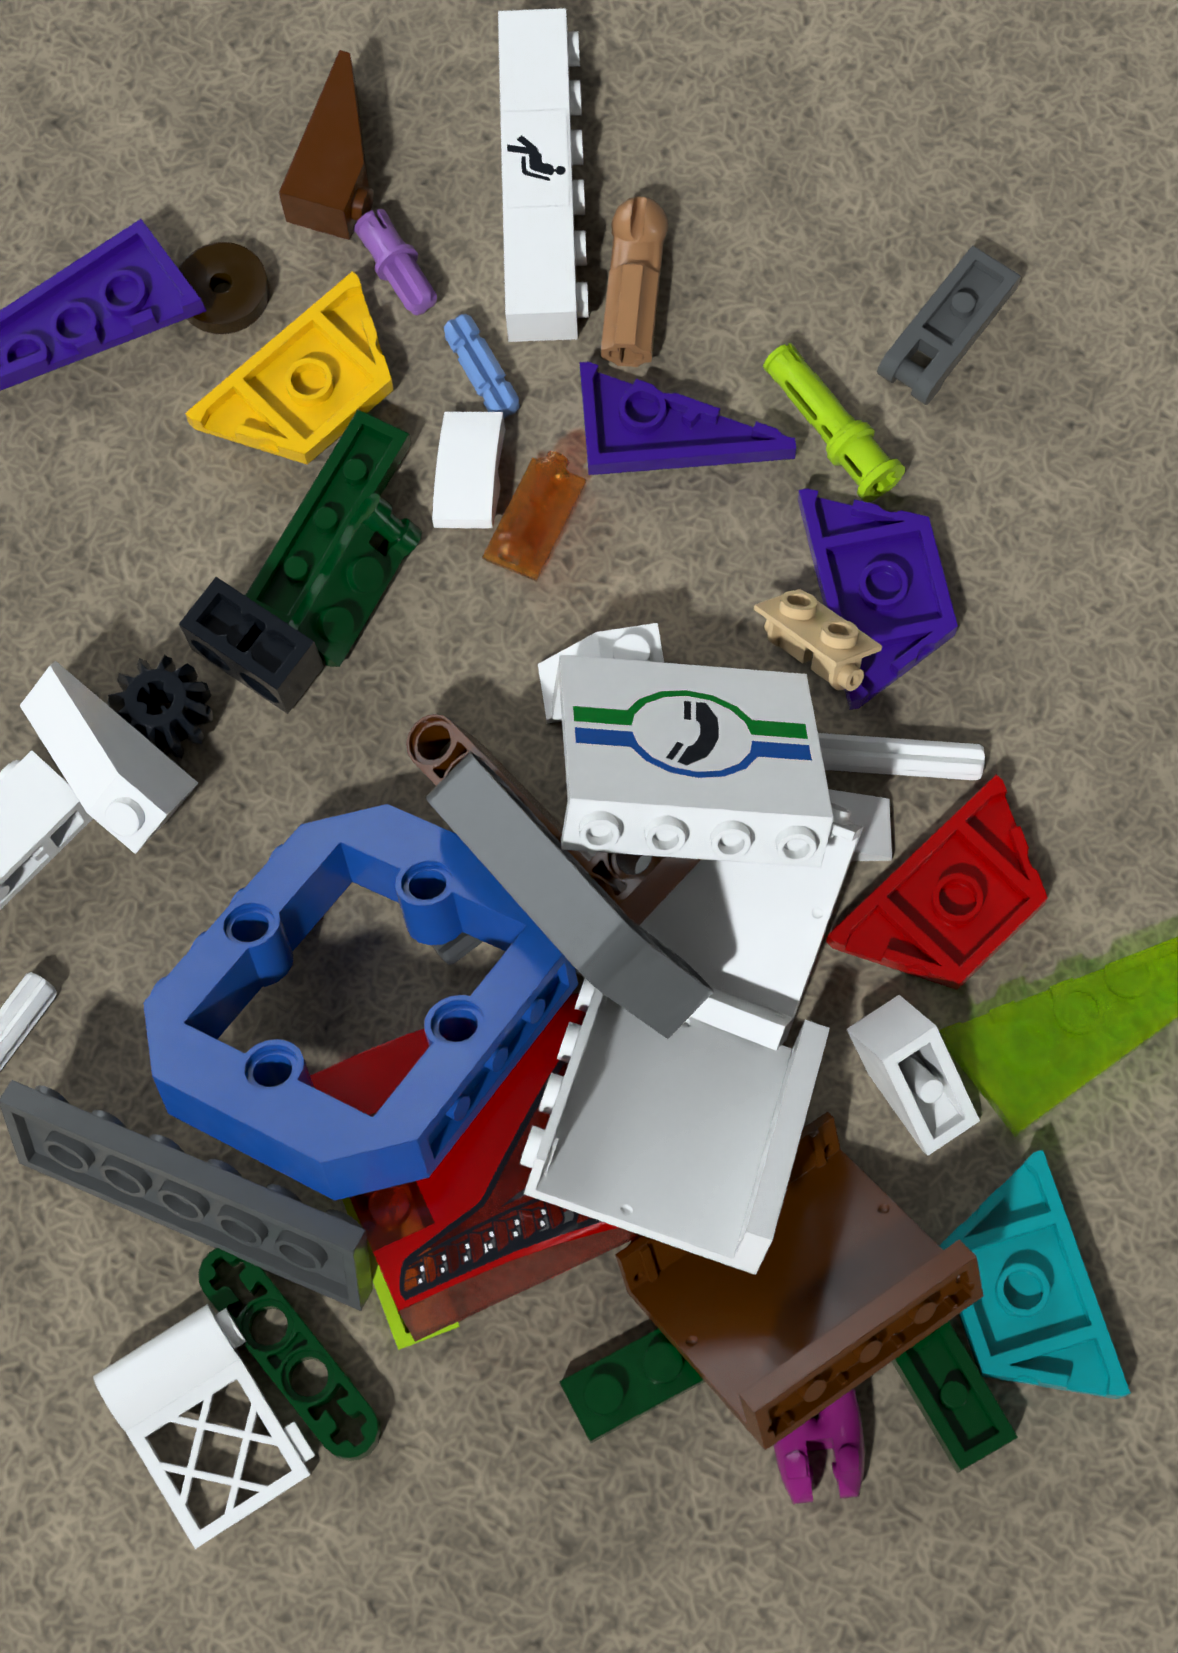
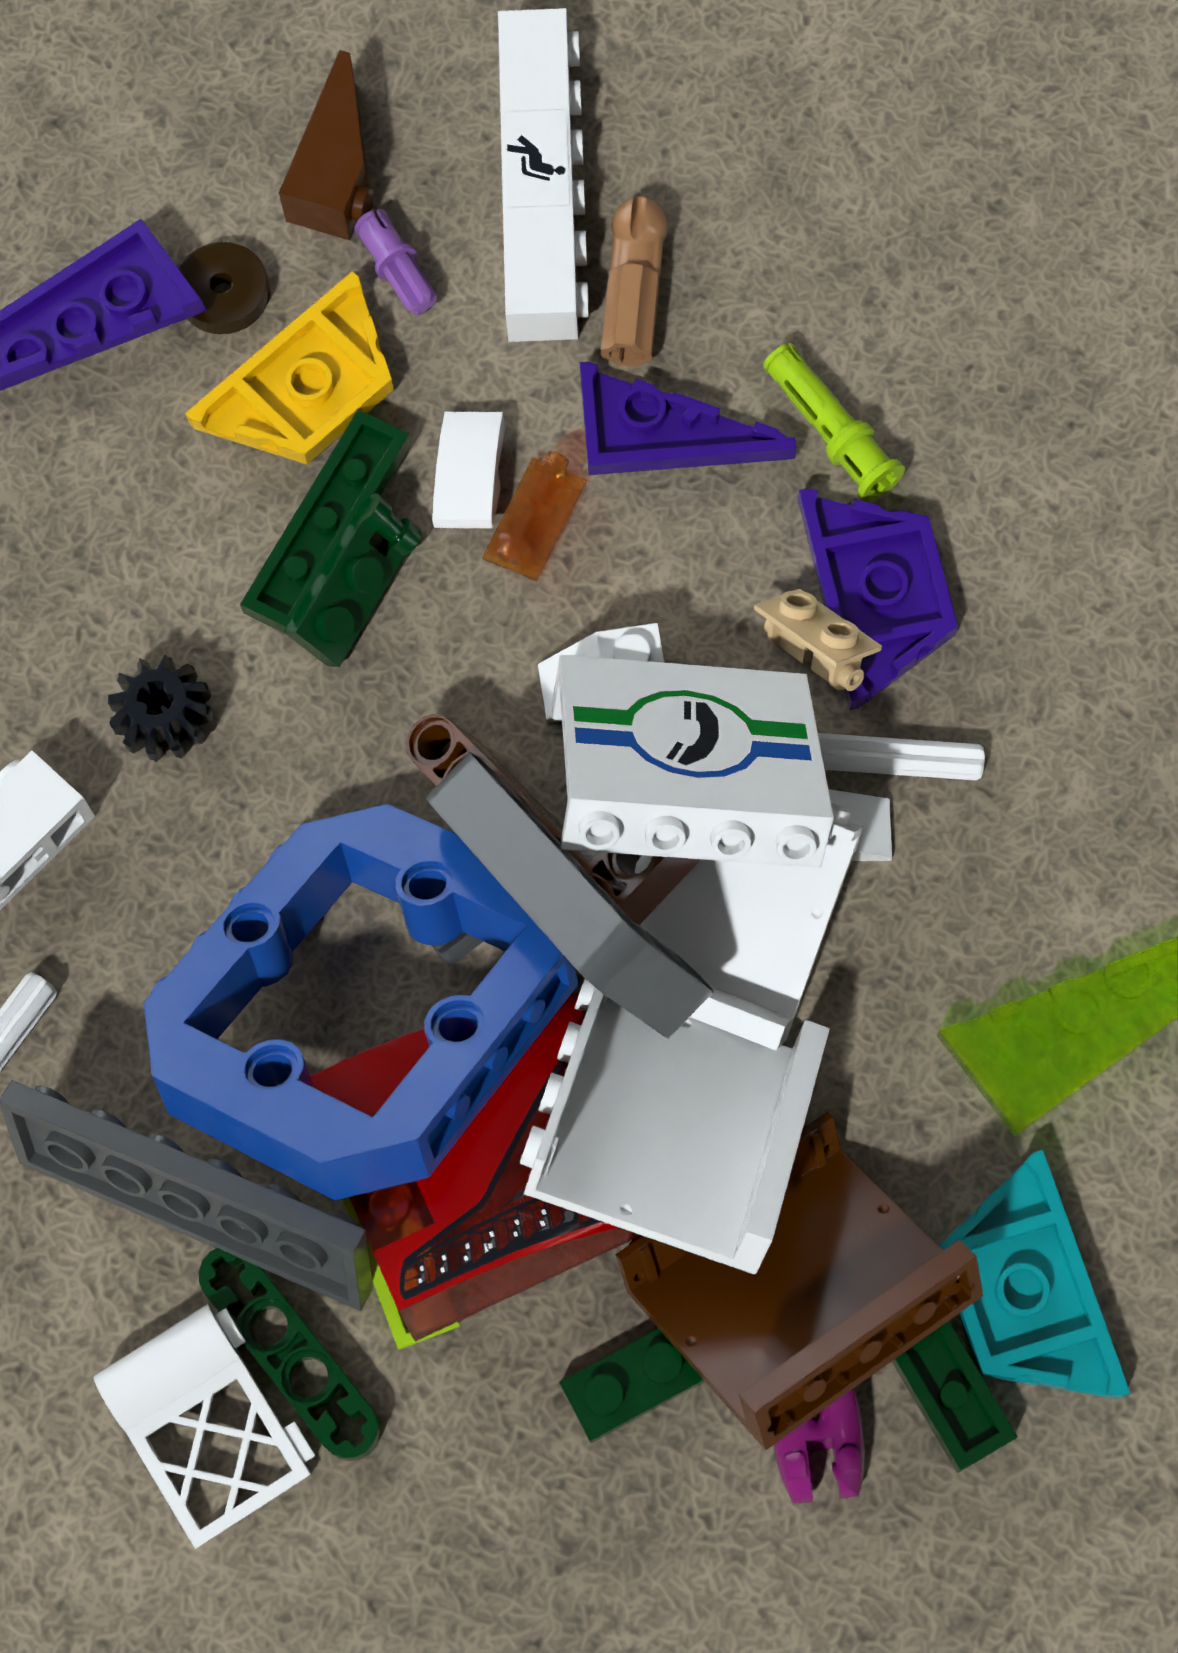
(104, 759): white slope -> none
(251, 645): black brick -> none
(481, 365): medium blue axle -> none
(914, 1073): white slope -> none
(949, 323): dark grey plate -> none
(951, 897): red wing -> none

